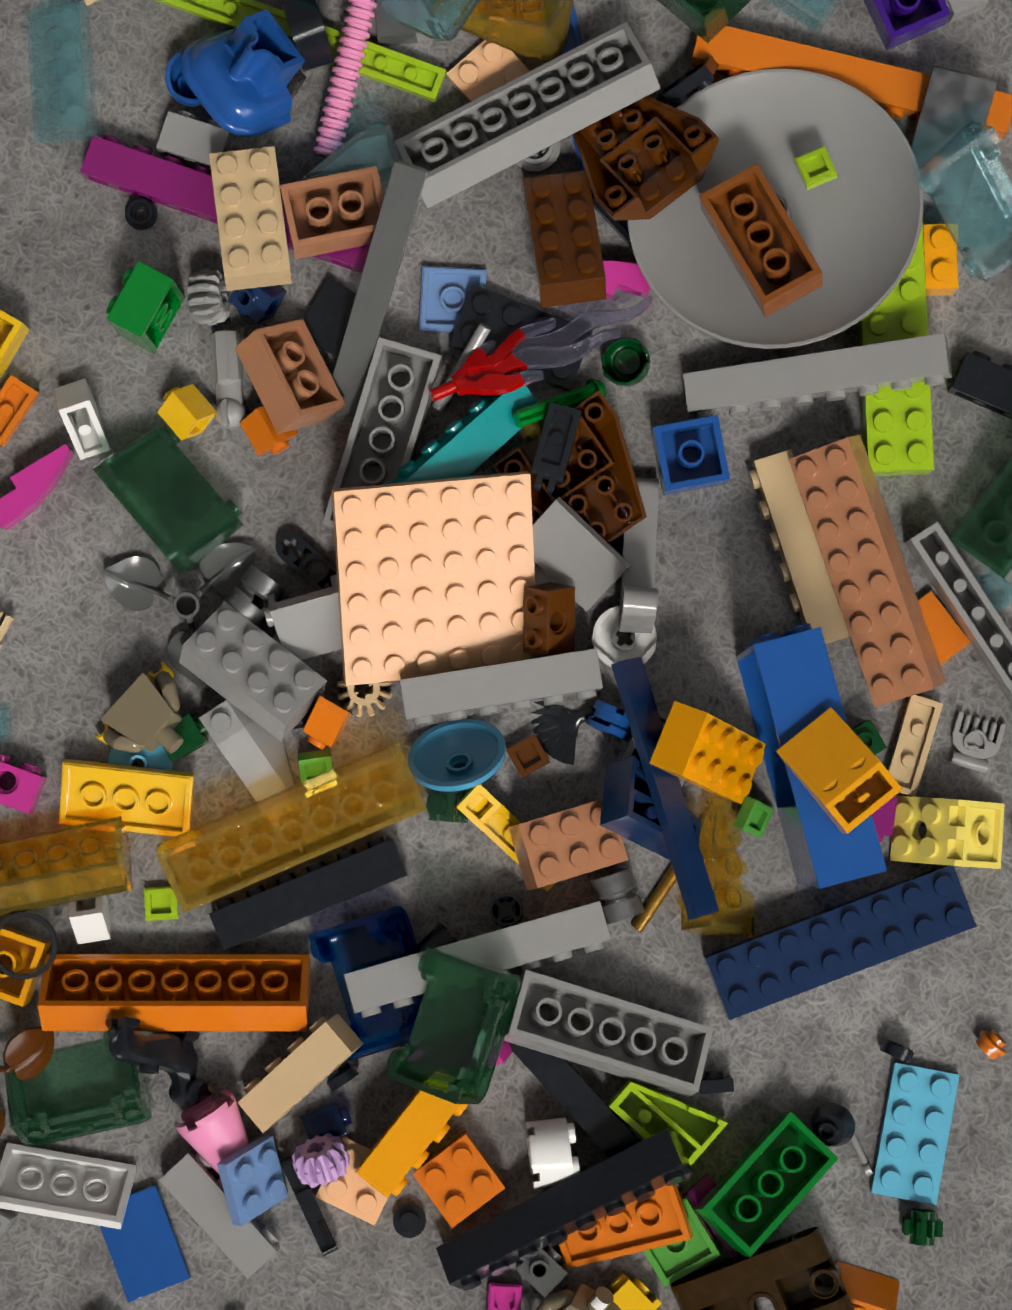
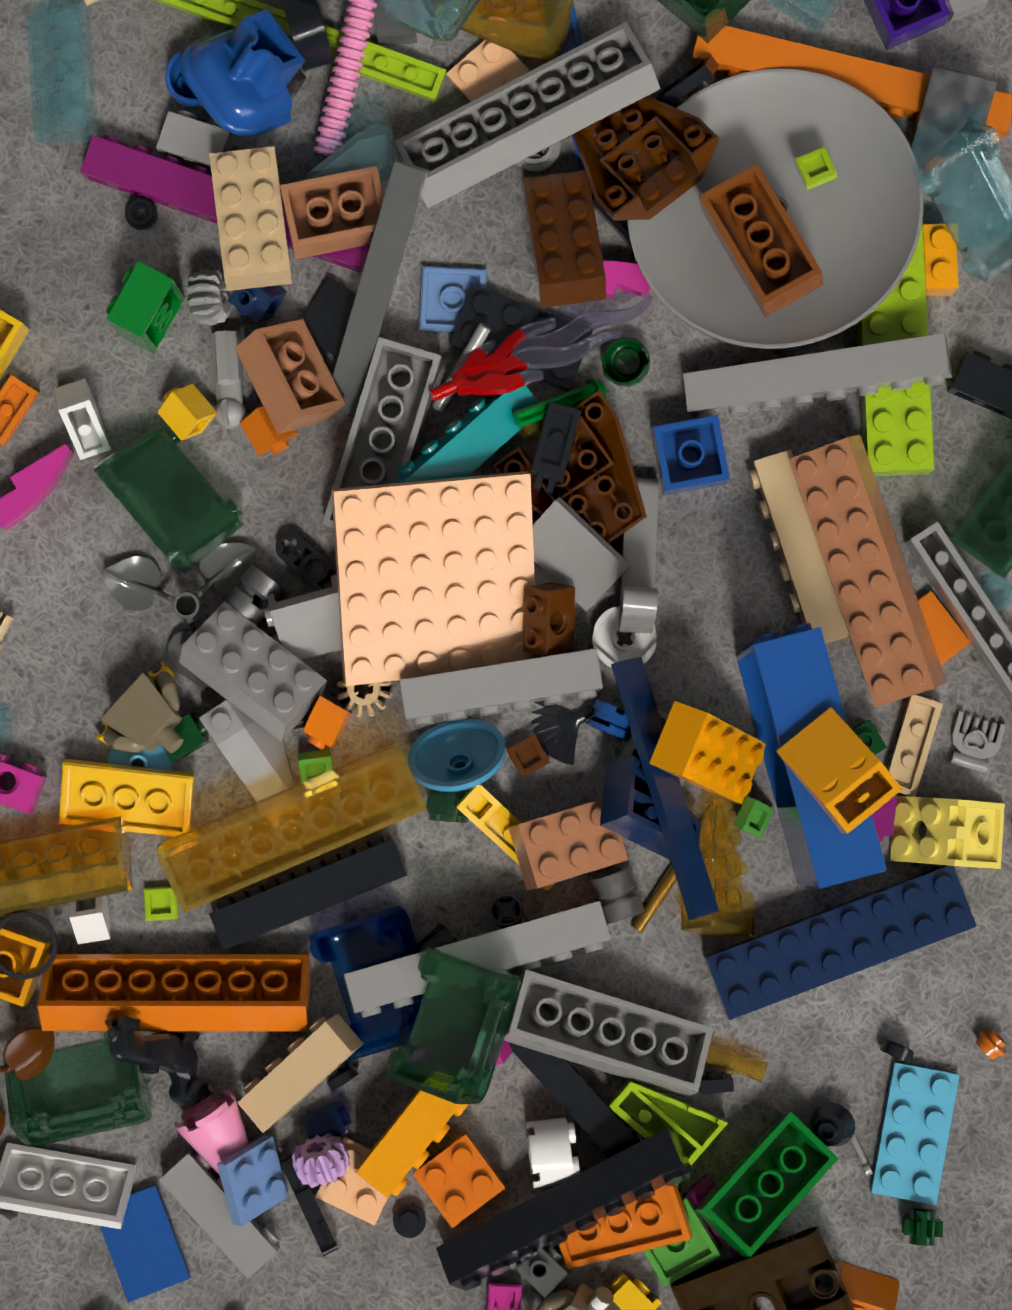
(736, 1063): none -> clear yellow pin

